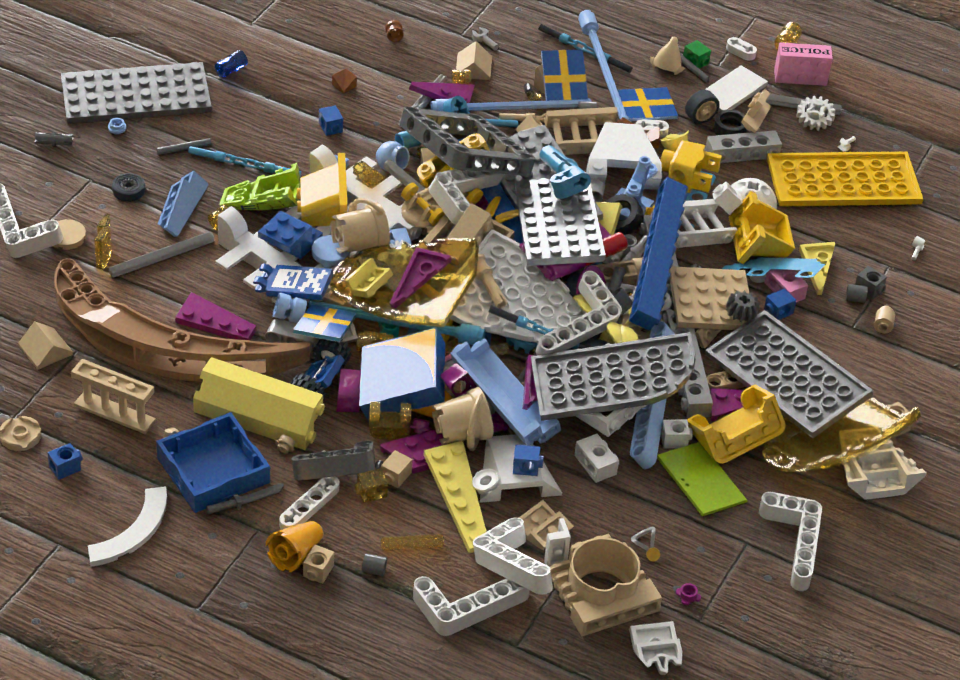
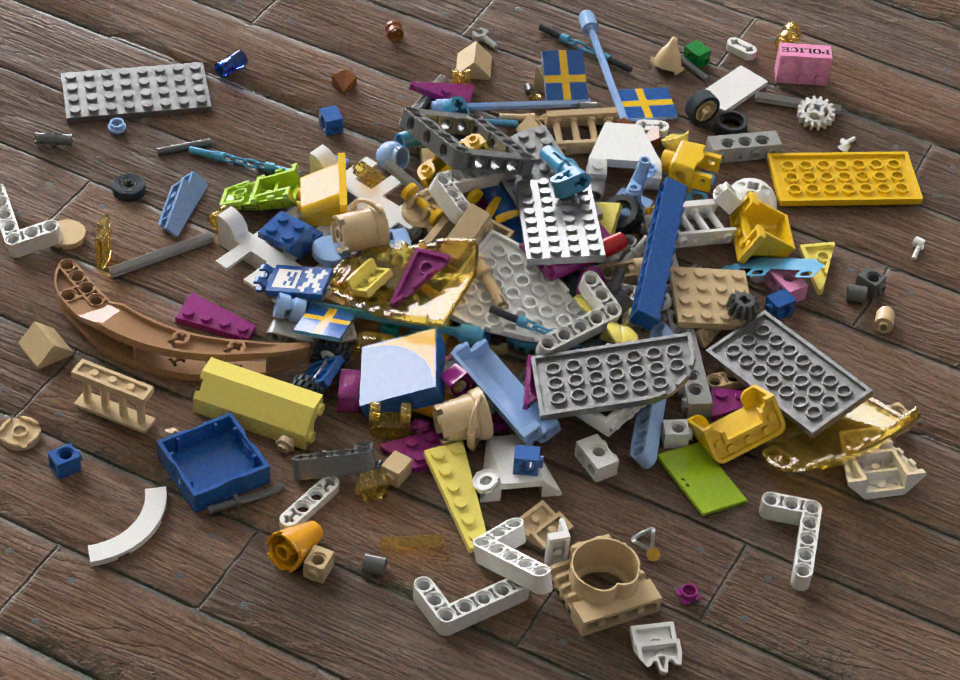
(757, 111): tan bracket -> none

